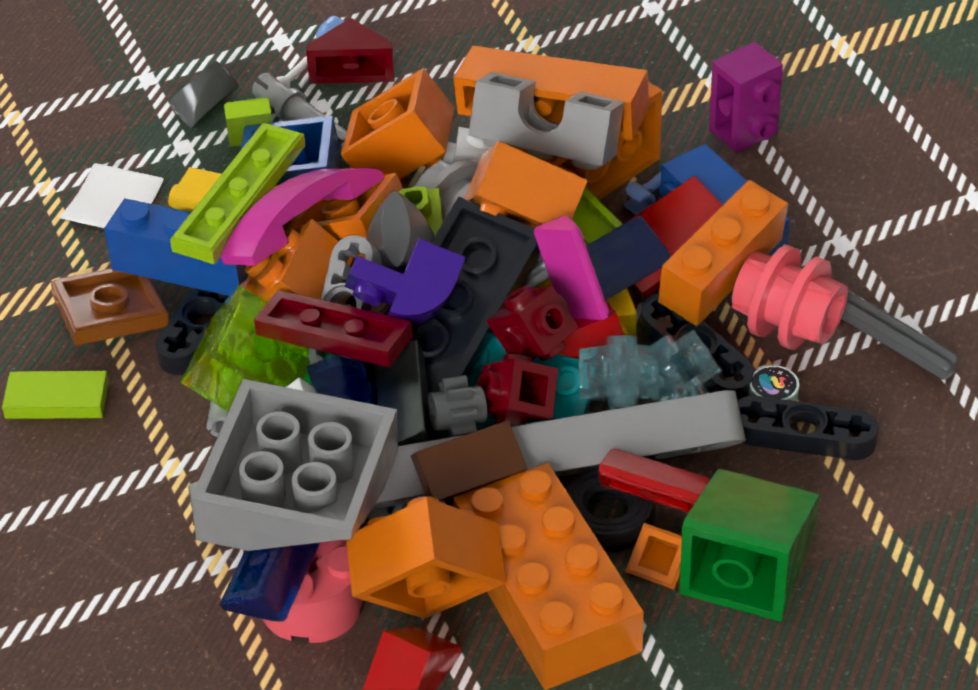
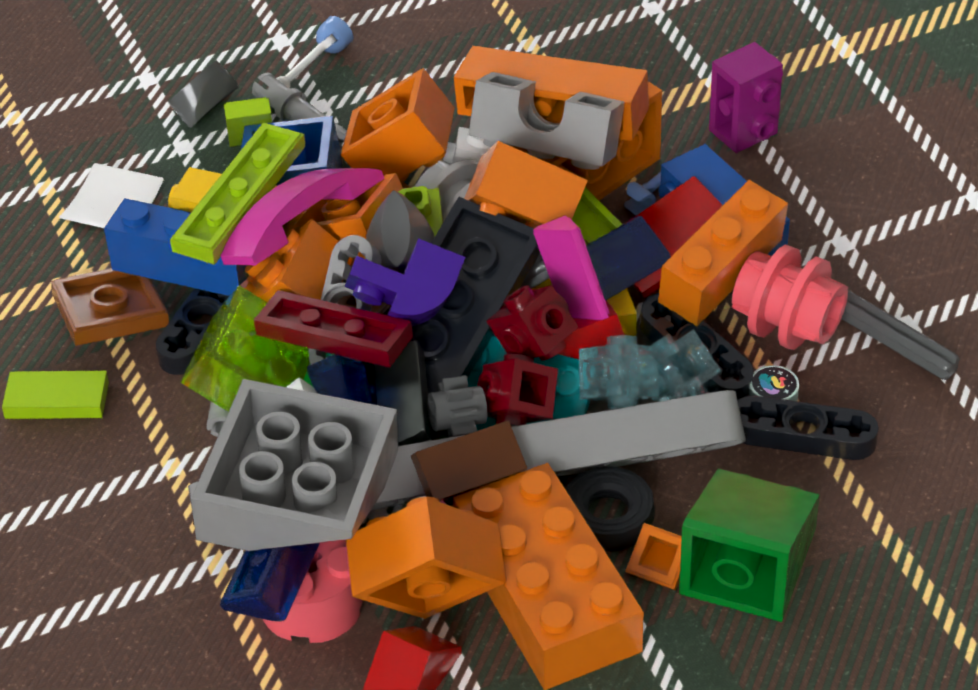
(350, 56): dark red slope -> none
(651, 480): red slope -> none

